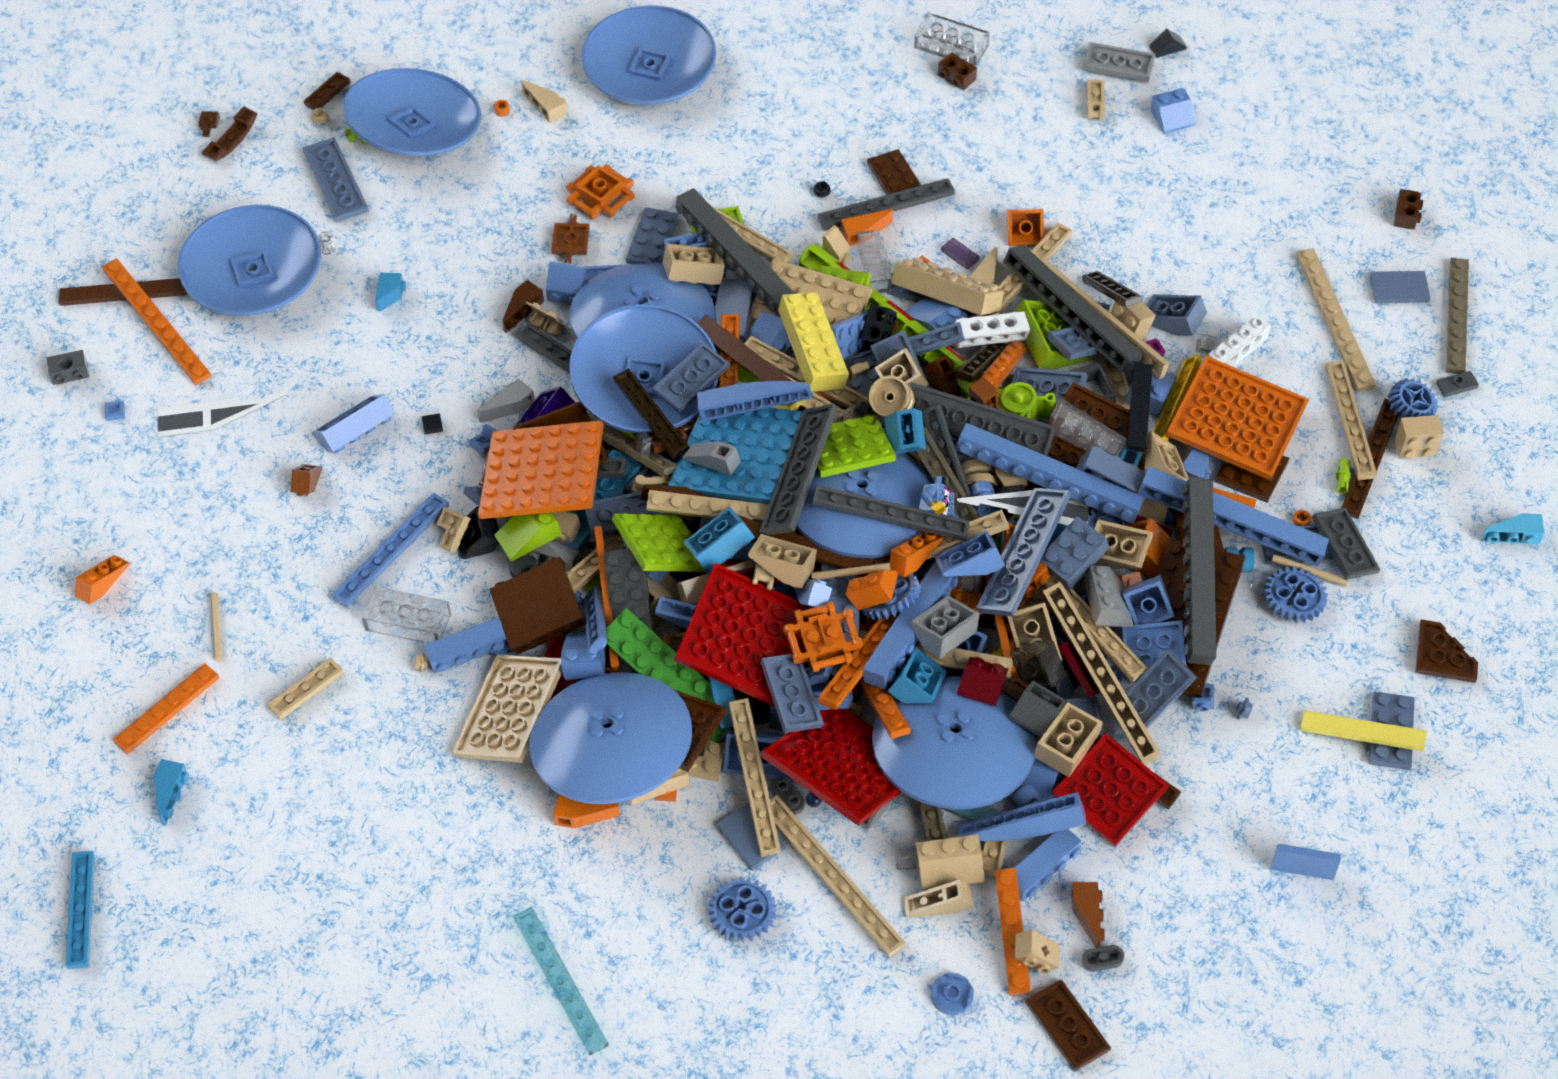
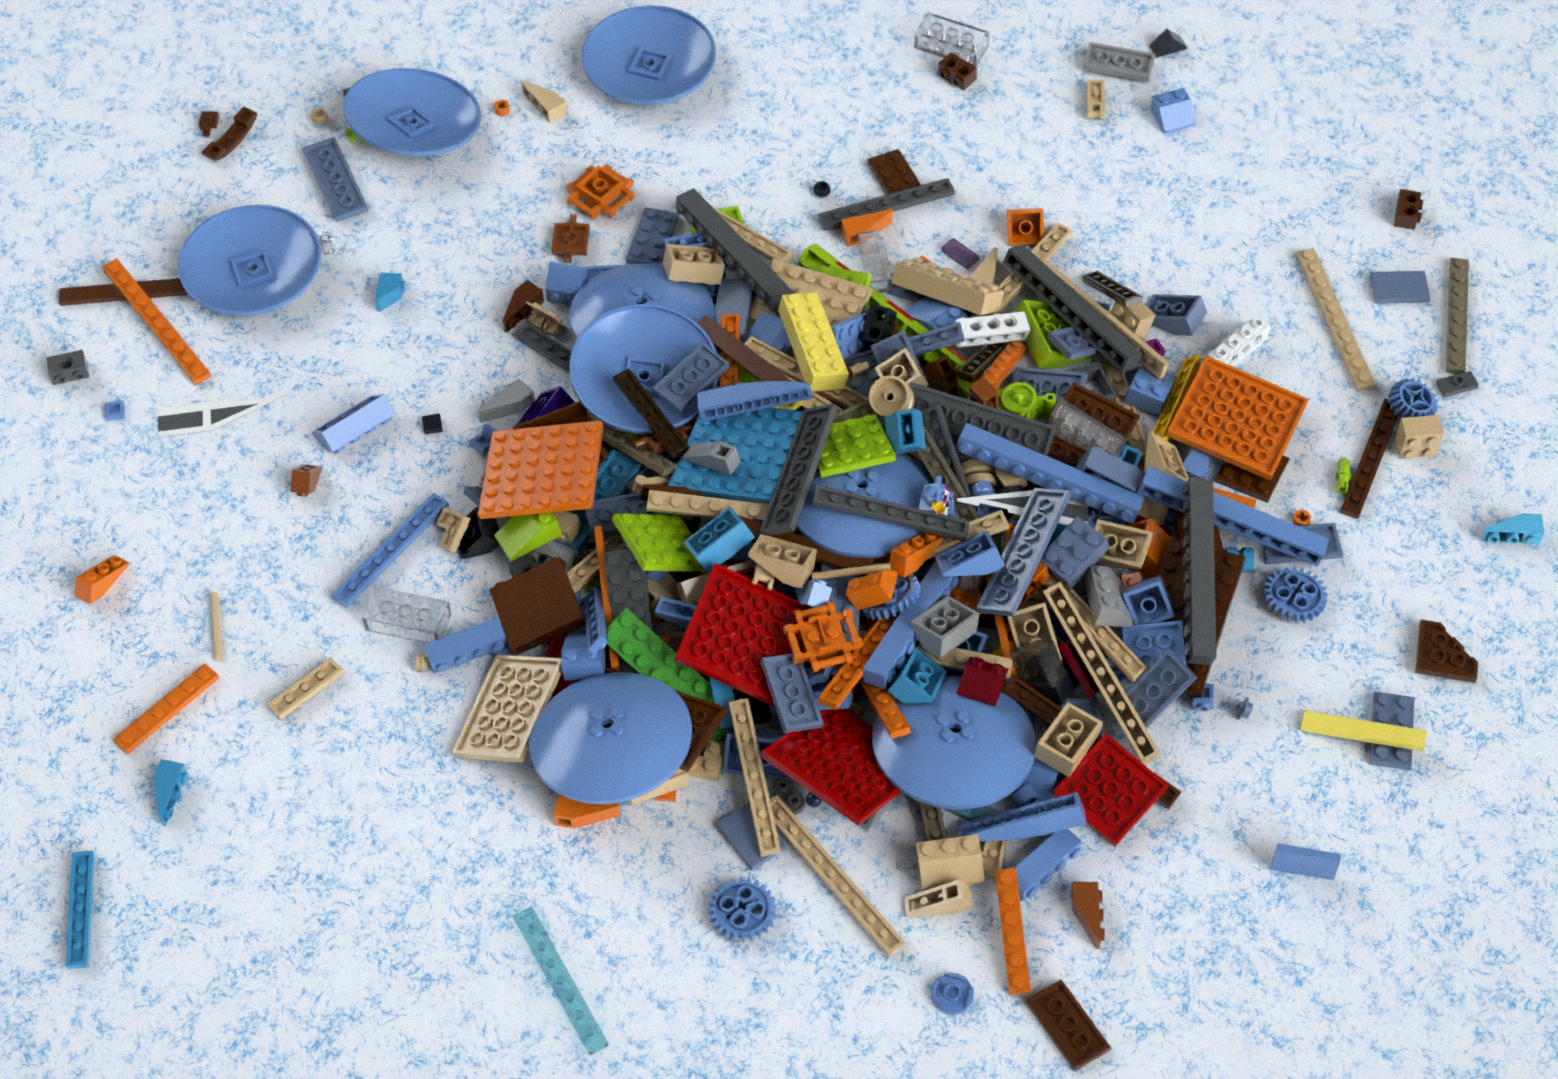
(327, 91): reddish brown tile -> none
(612, 468): dark grey plate -> none
(643, 444): flat silver piece -> none
(836, 245): tan slope -> none
(864, 408): black piece -> none
(1037, 709): dark grey slope -> none
(1037, 951): tan brick -> none
(1101, 957): dark grey plate -> none
(1139, 407): black tile -> none
(1205, 344): clear slope -> none
(1321, 574): tan bar -> none
(1346, 543): dark grey tile -> none
(1351, 421): tan tile -> none

